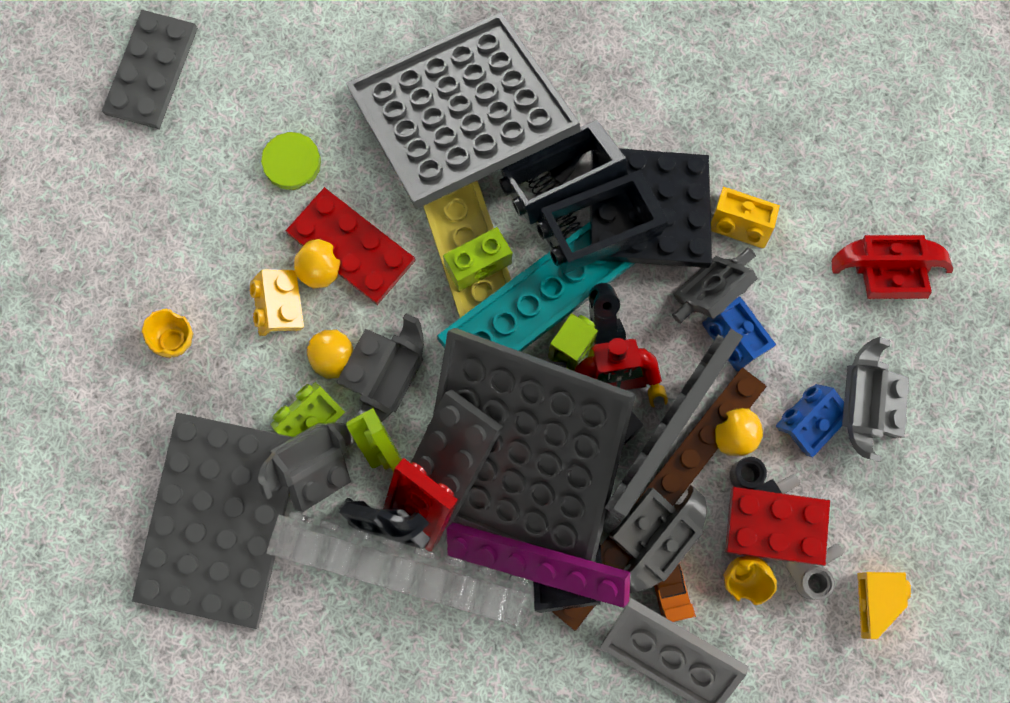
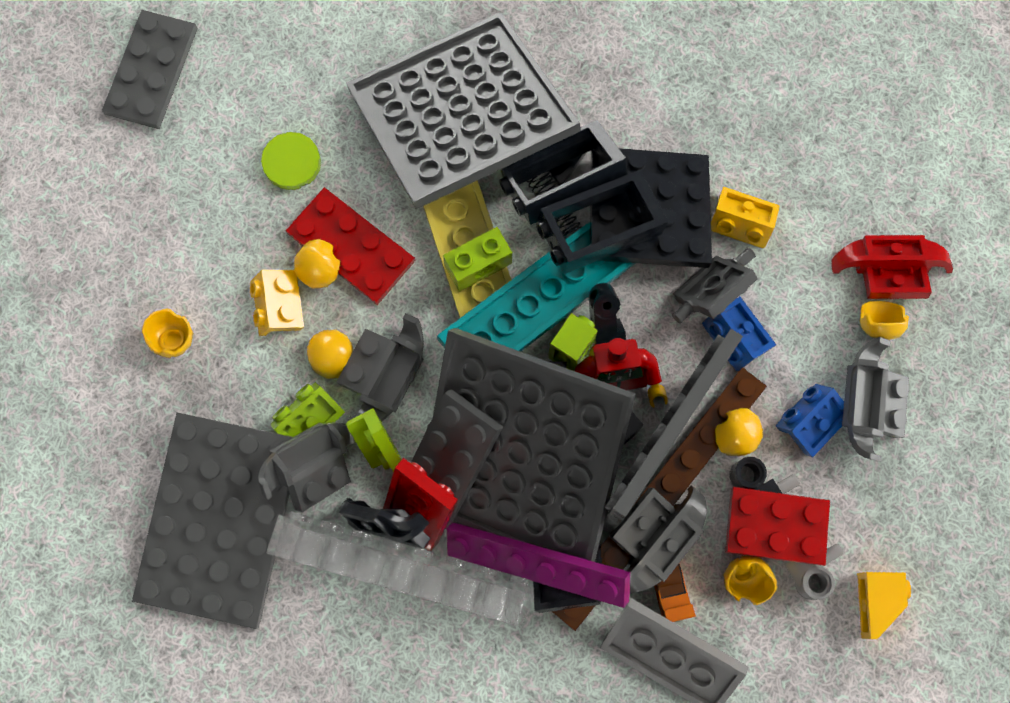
(883, 319): none -> yellow hair

